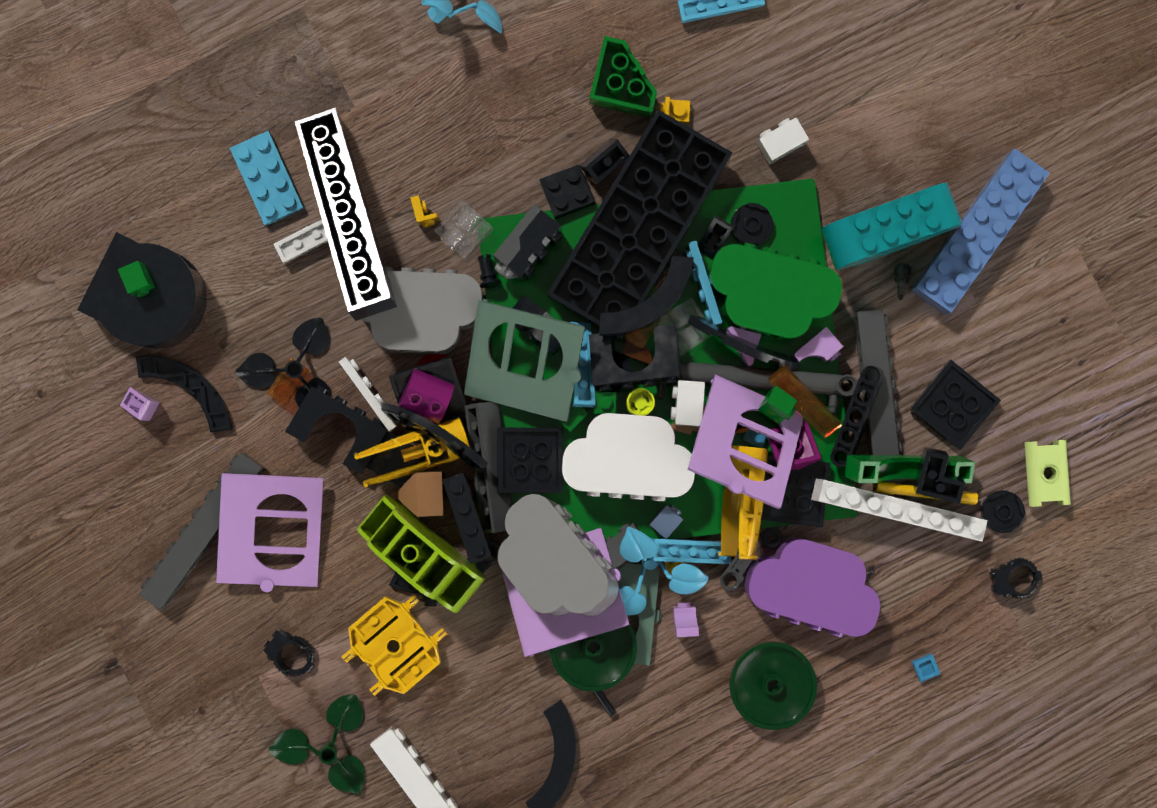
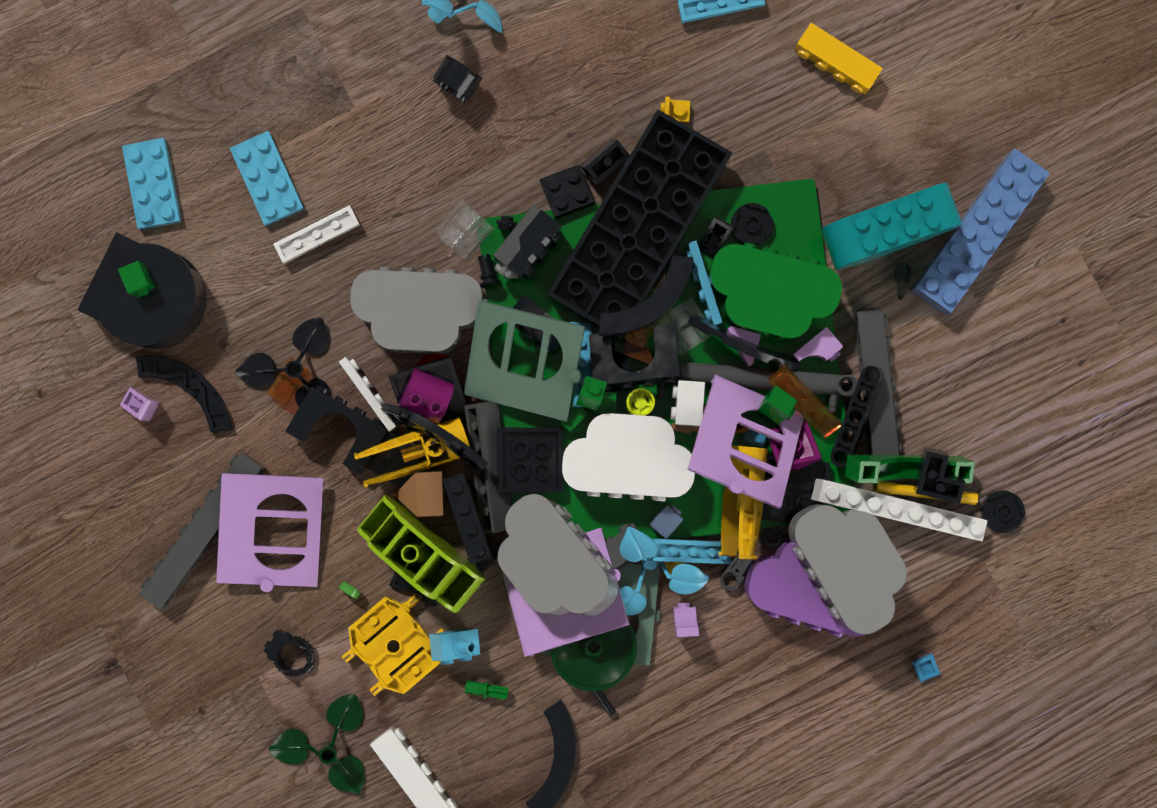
(151, 183): none -> medium azure plate
(345, 215): brick -> none
(349, 589): none -> bright green tile
(419, 210): yellow bracket -> none
(454, 644): none -> medium azure brick
(457, 77): none -> black brick
(486, 690): none -> green axle
(506, 223): none -> black plate
(591, 393): none -> green brick
(621, 81): green brick -> none
(773, 685): dark green dish -> none
(783, 140): white brick -> none
(837, 59): none -> yellow brick
(850, 563): none -> light grey brick
(955, 404): black plate -> none
(1001, 575): black piece -> none
(1037, 460): yellowish green piece -> none

